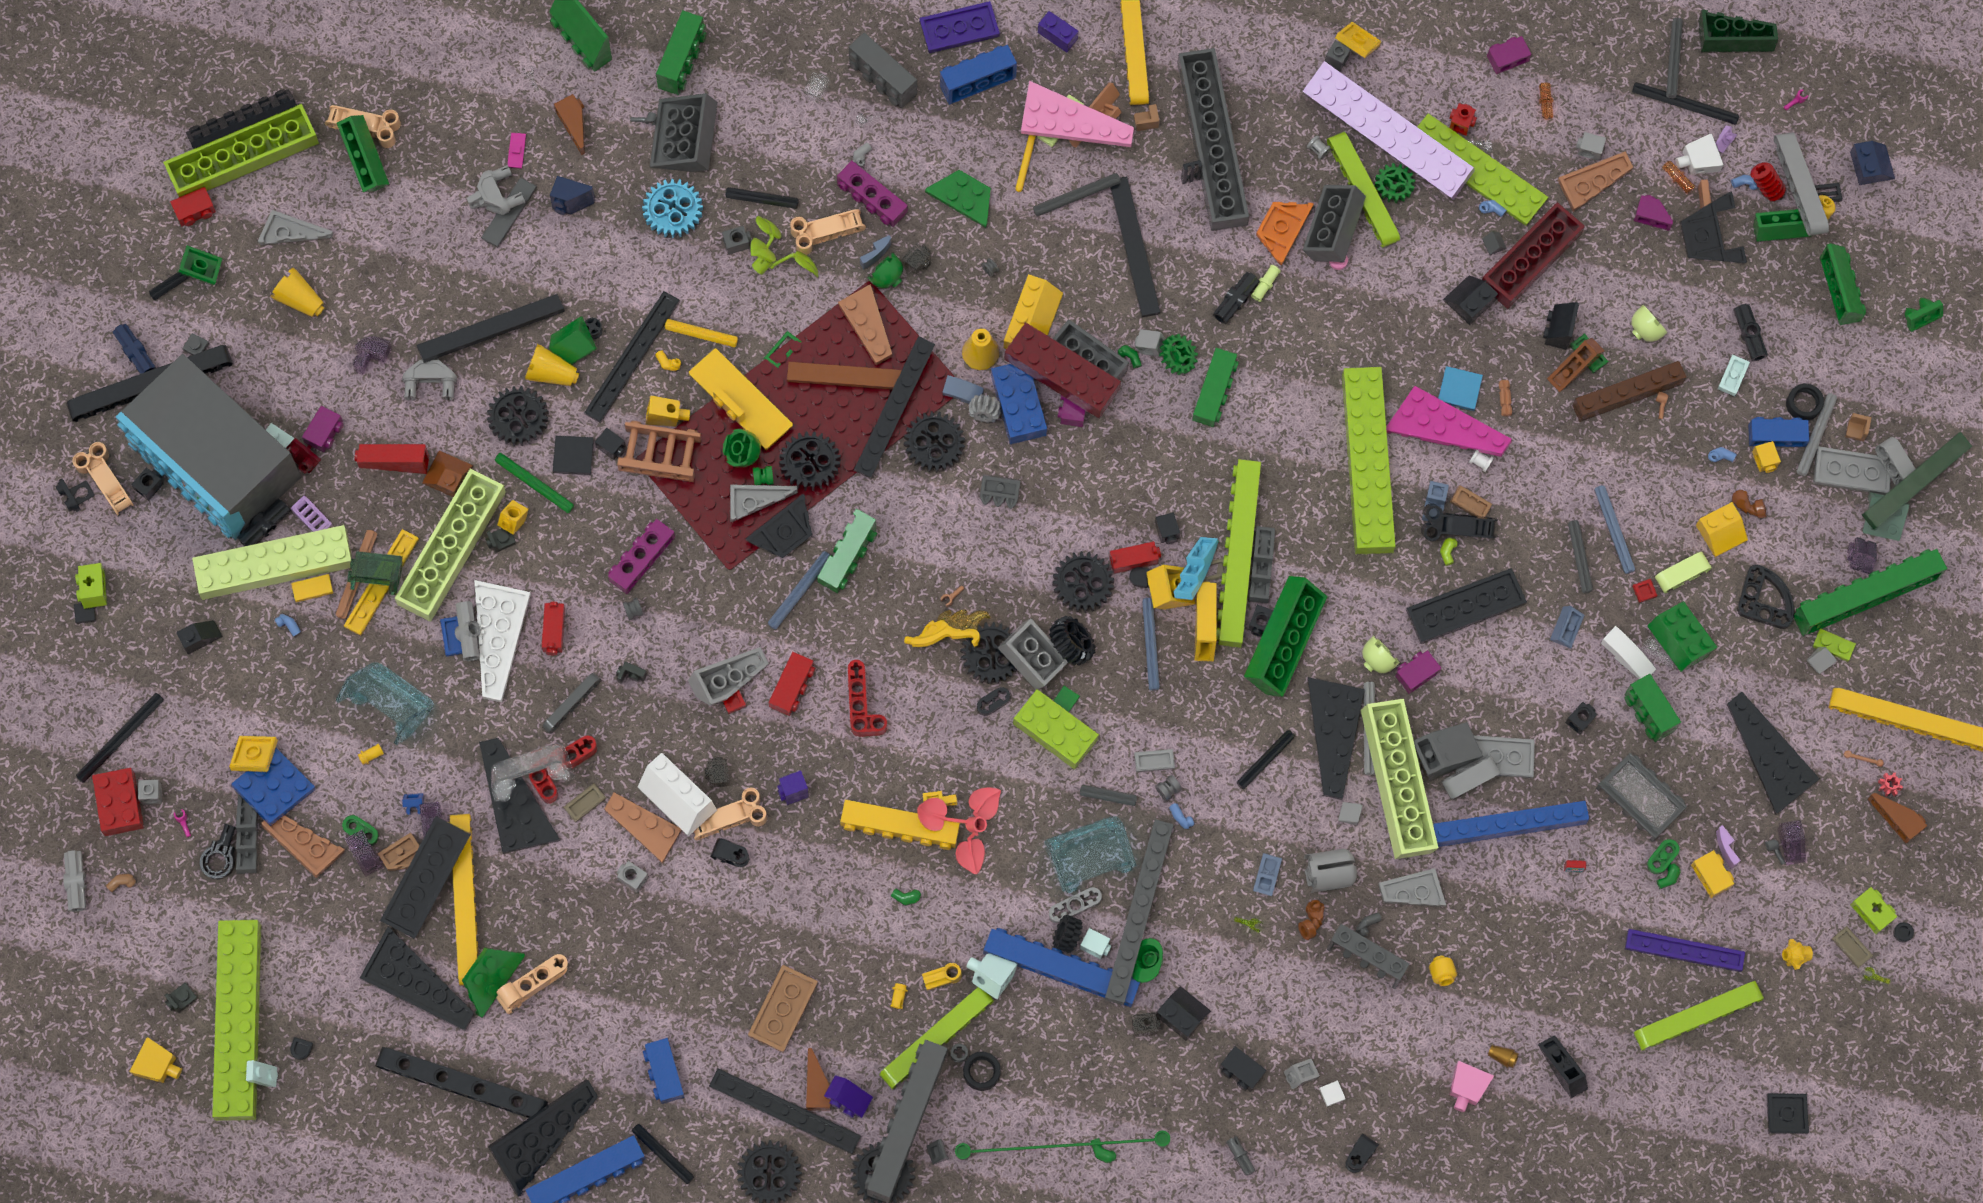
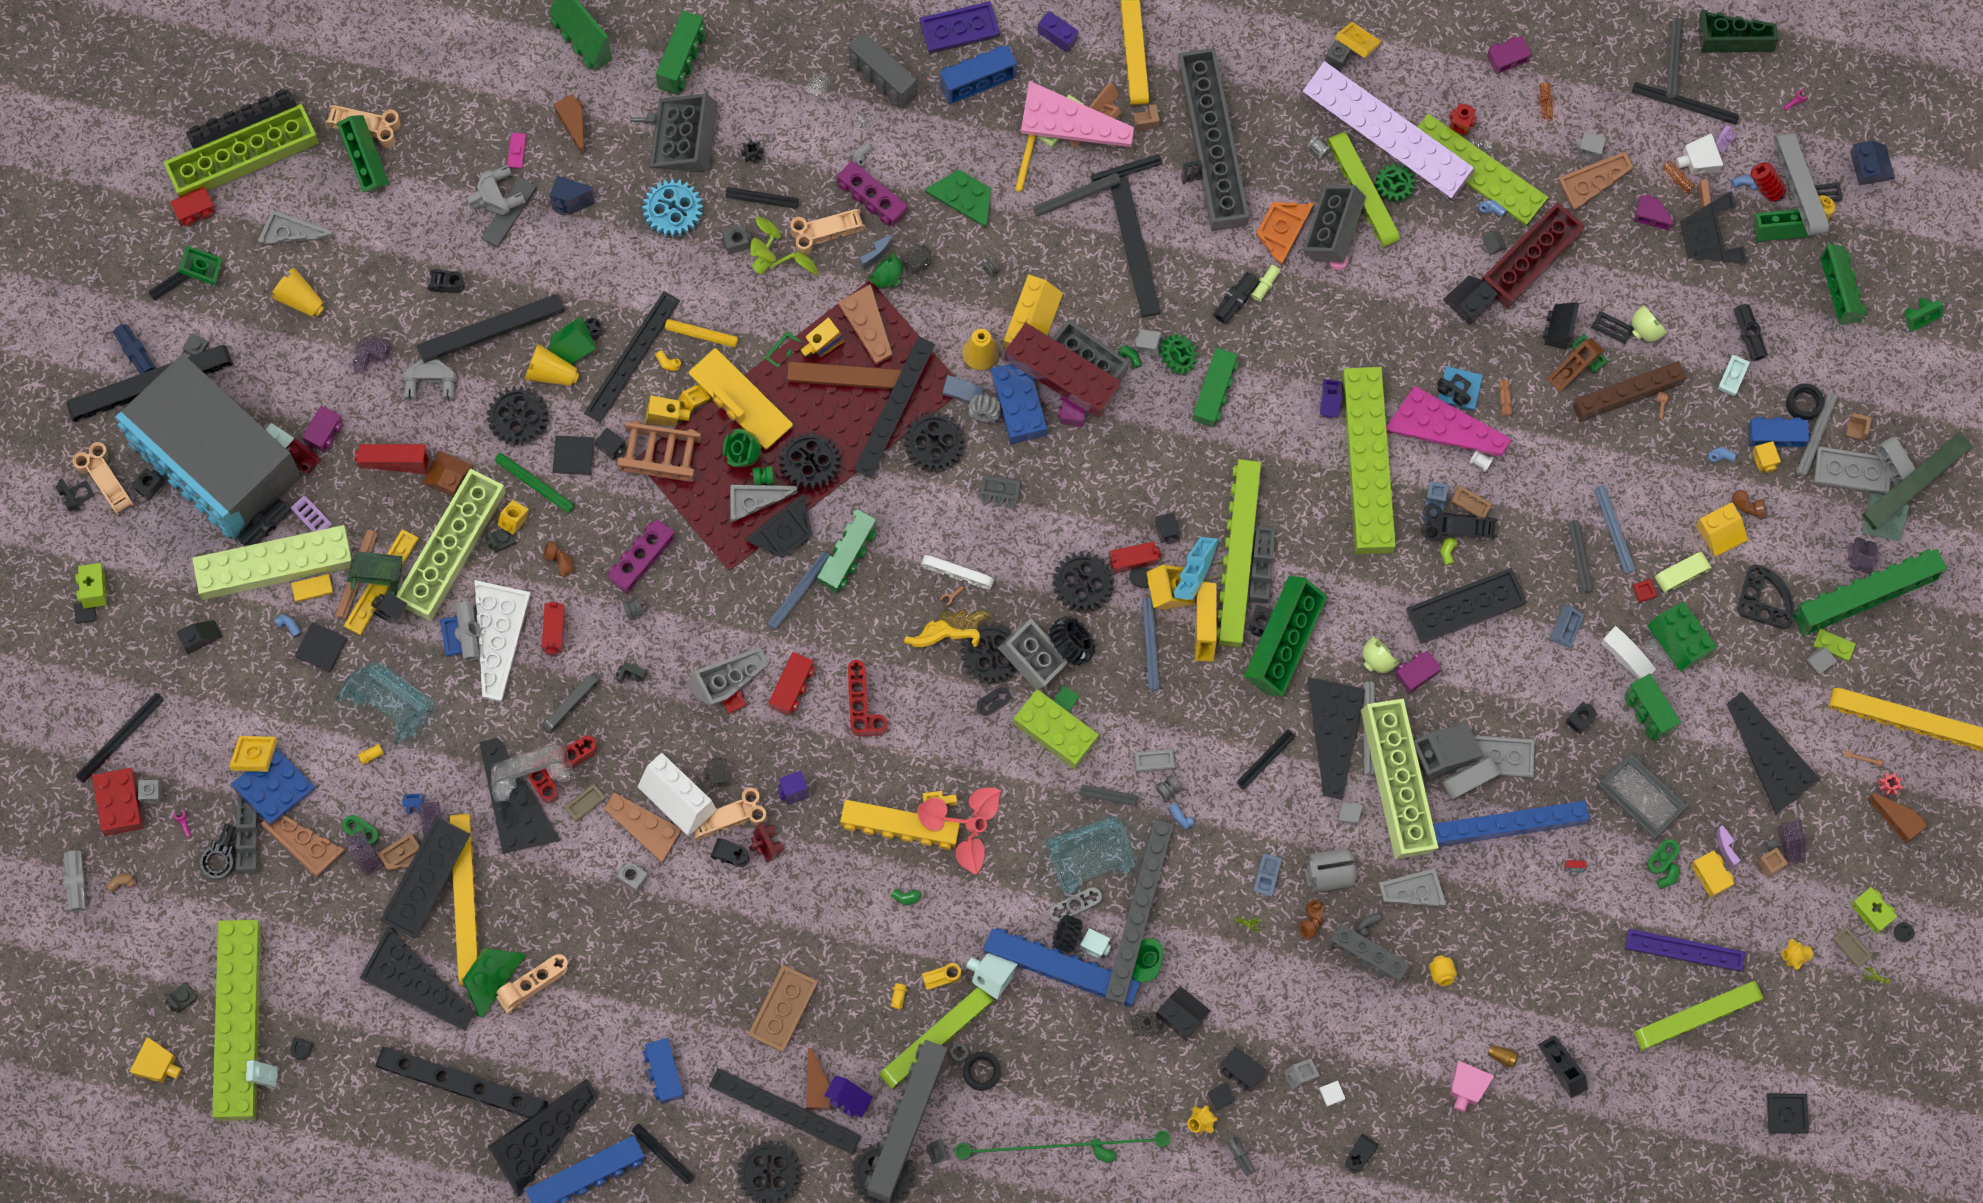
(321, 647): none -> black tile
(388, 607): none -> black brick
(442, 281): none -> black piece
(565, 563): none -> dark orange arm
(693, 398): none -> yellow bracket
(753, 156): none -> black gear
(763, 843): none -> dark red hips
(822, 339): none -> yellow torso
(957, 572): none -> white beam
(1129, 168): none -> black axle
(1201, 1120): none -> yellow rock
(1221, 1096): none -> black tile
(1331, 398): none -> dark purple slope
(1448, 388): none -> black bracket
(1609, 333): none -> black tile
(1772, 862): none -> medium nougat panel

